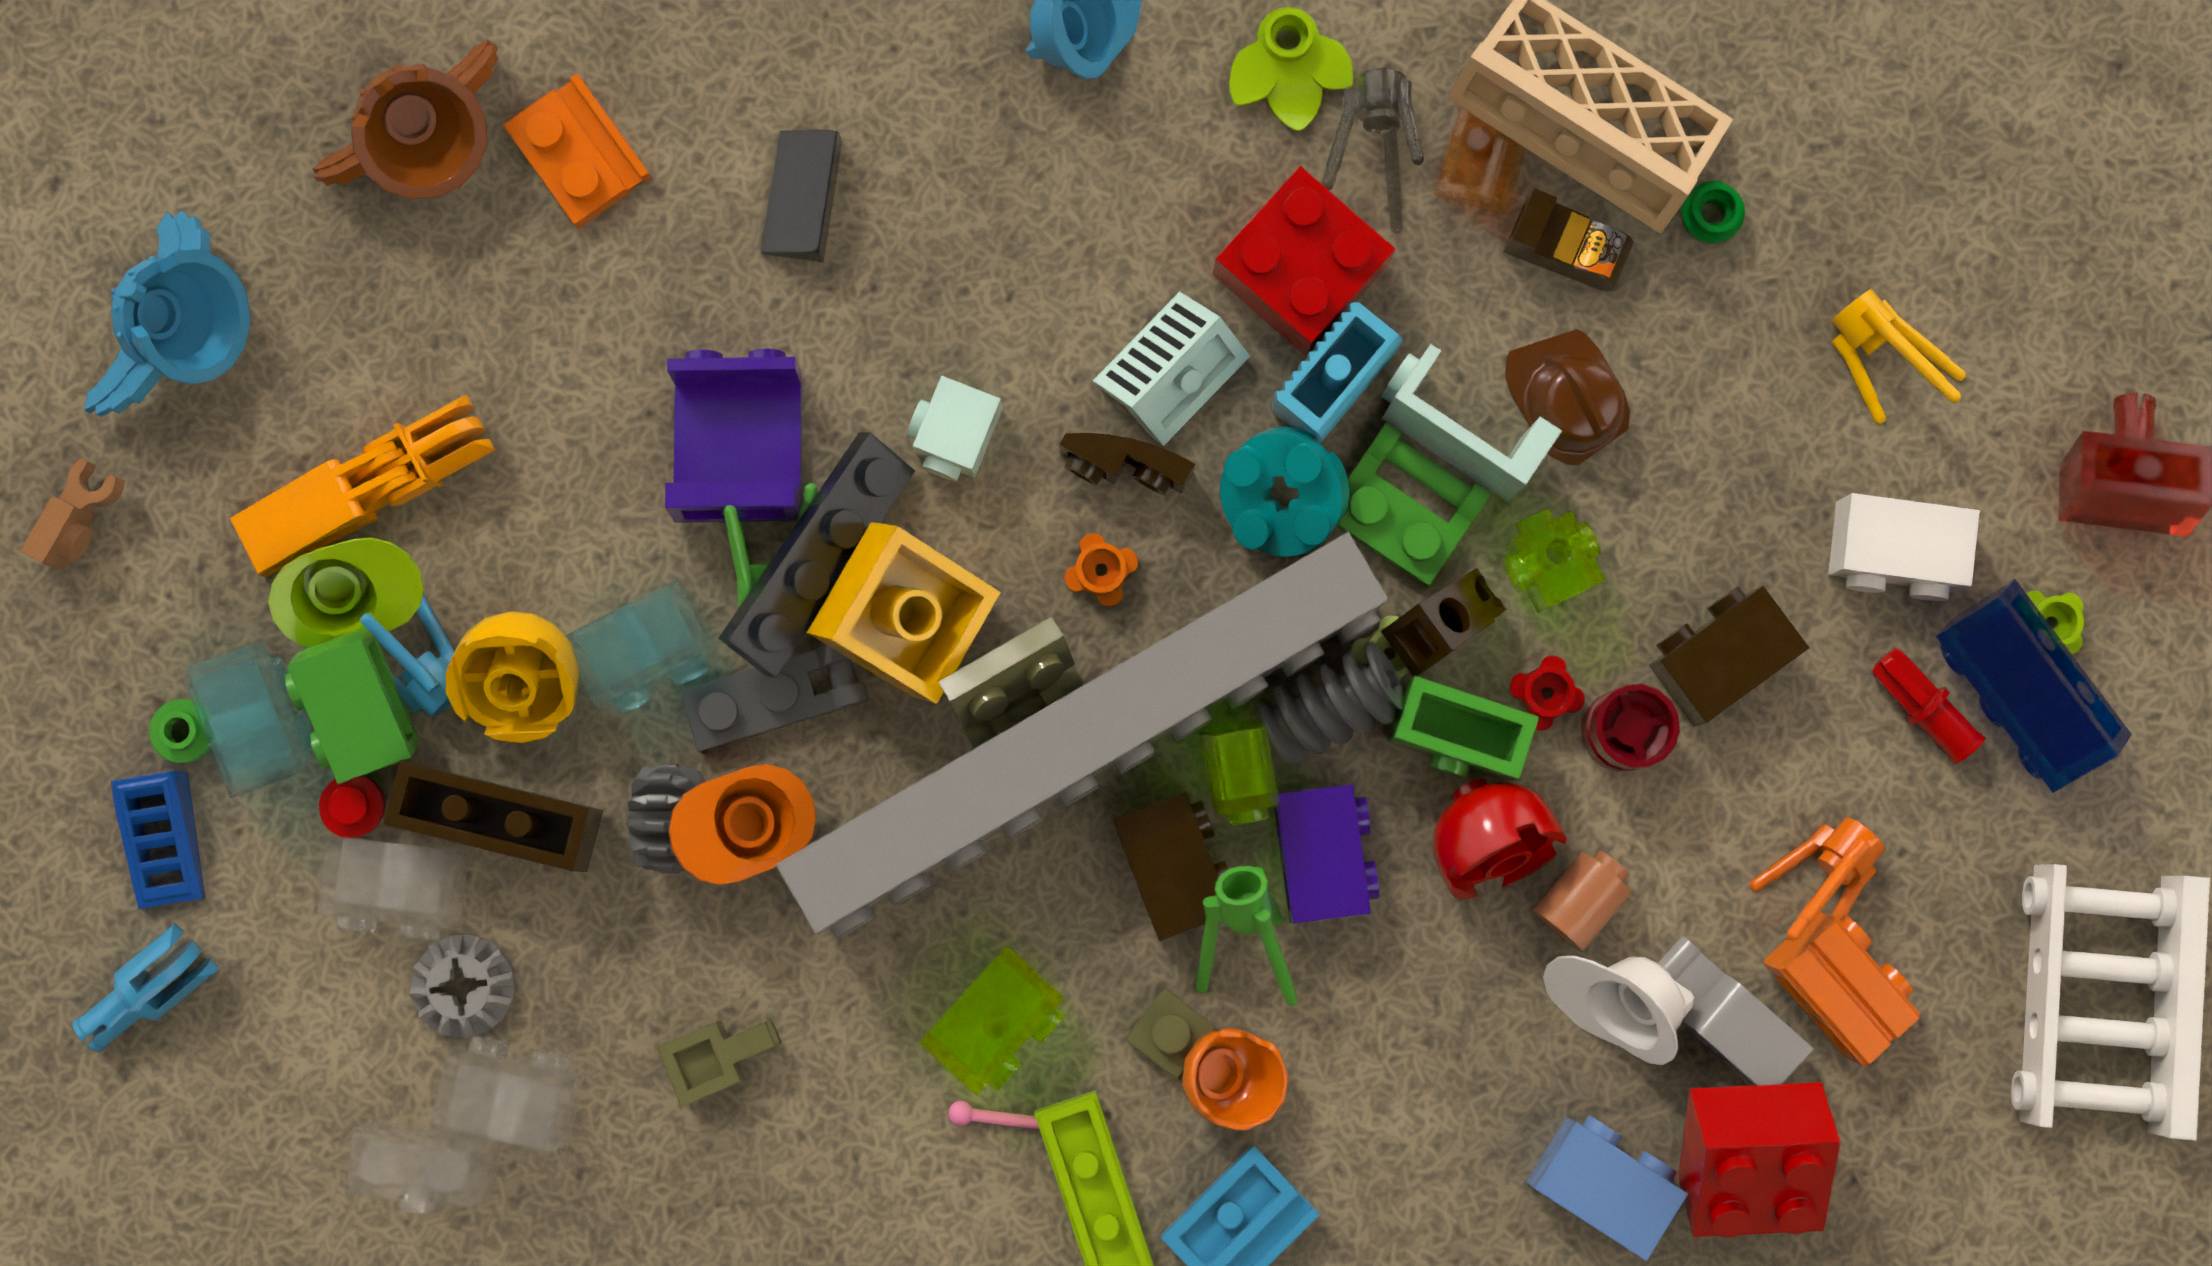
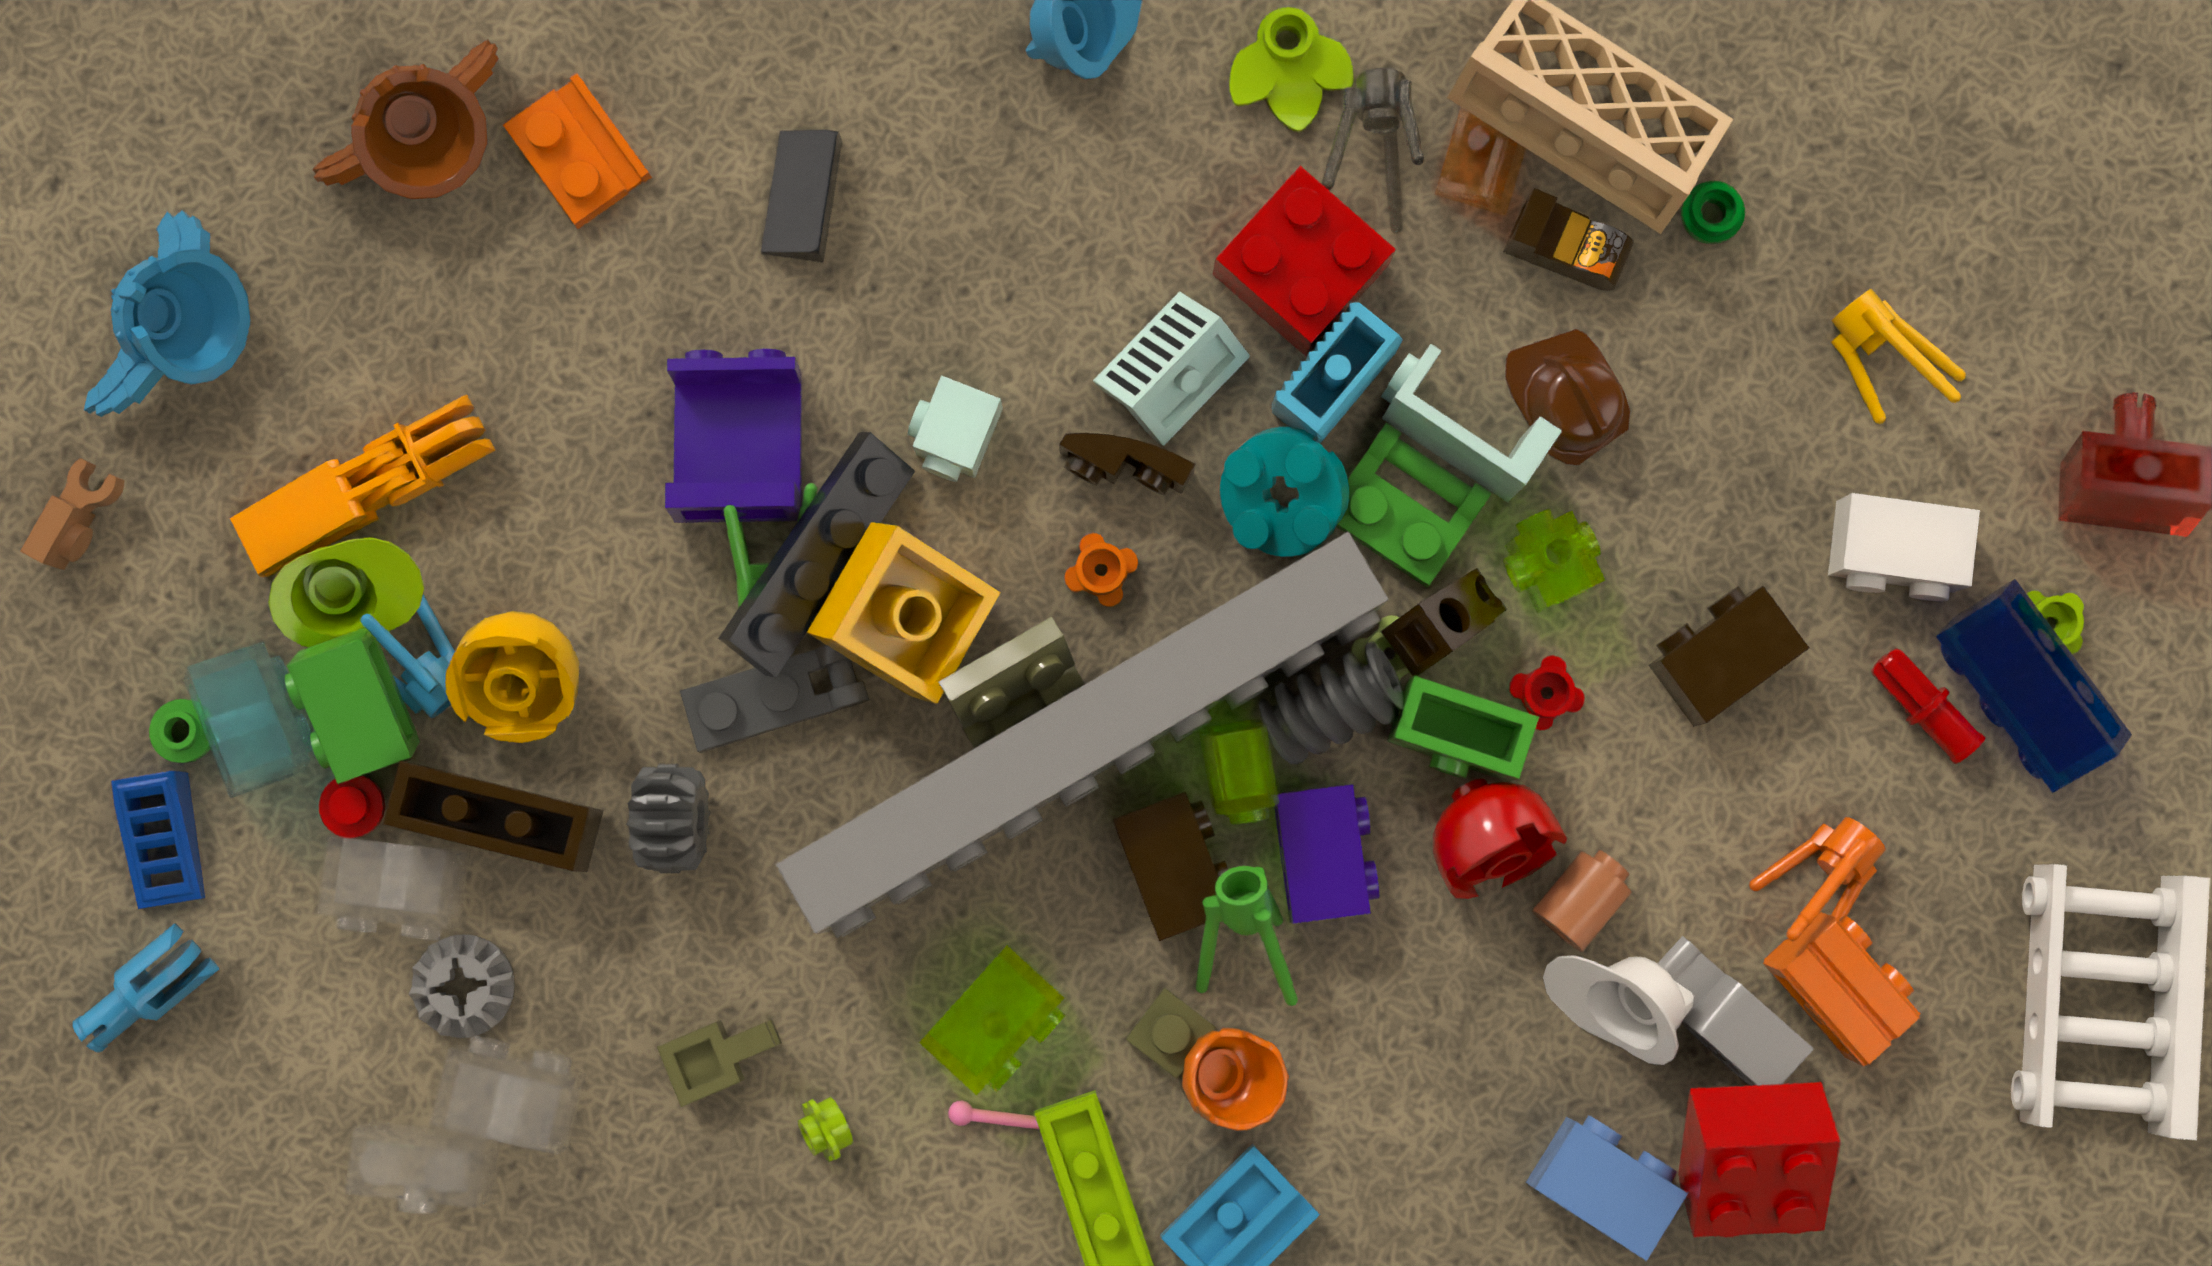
(642, 647): clear light blue brick -> none
(741, 824): orange piece -> none
(824, 1128): none -> lime plate
(1630, 728): dark red wheel -> none

